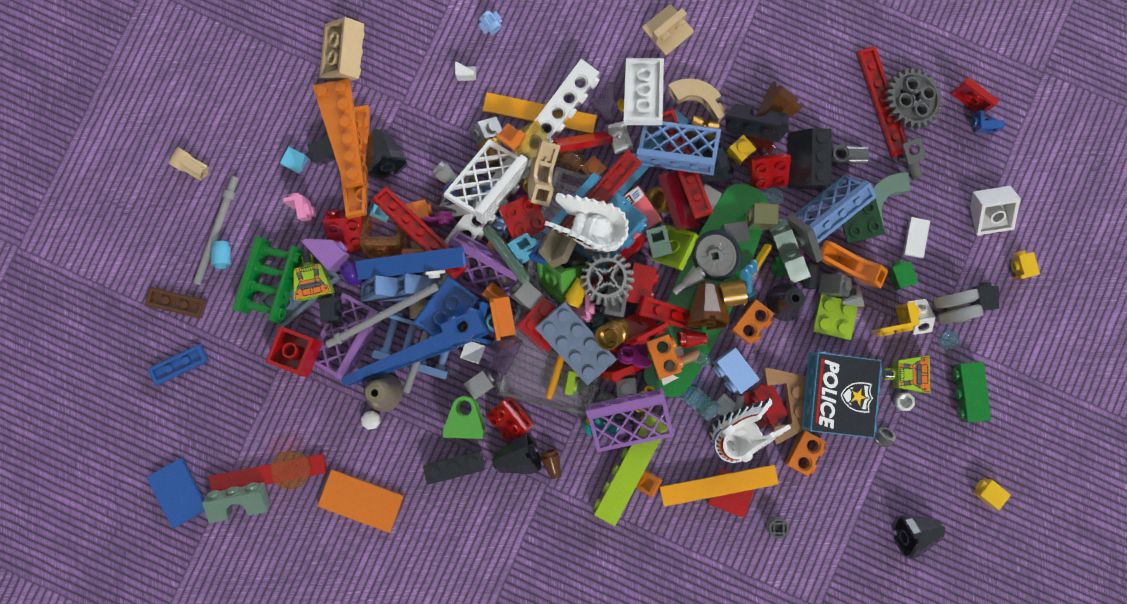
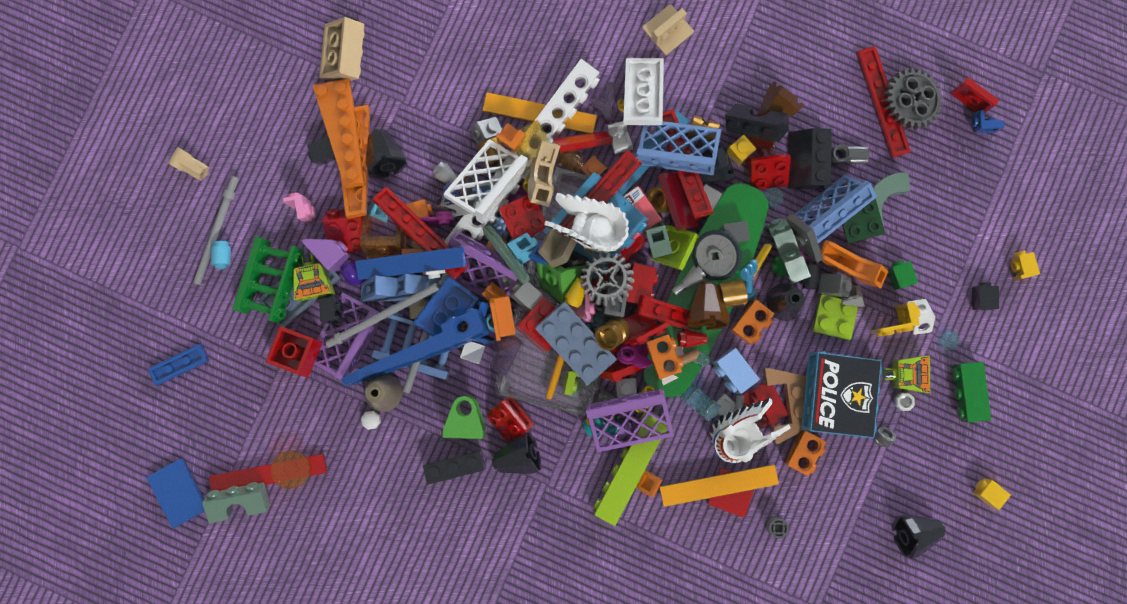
(176, 302): reddish brown tile -> none
(294, 160): medium azure slope -> none
(361, 500): orange tile -> none
(465, 73): white slope -> none
(480, 384): light grey brick -> none
(490, 22): light blue gear -> none
(551, 462): reddish brown cone -> none
(698, 91): tan arch -> none
(762, 216): olive brick -> none
(912, 160): dark grey bracket -> none
(916, 237): white tile -> none
(958, 307): light grey wheel -> none
(994, 210): white slope -> none

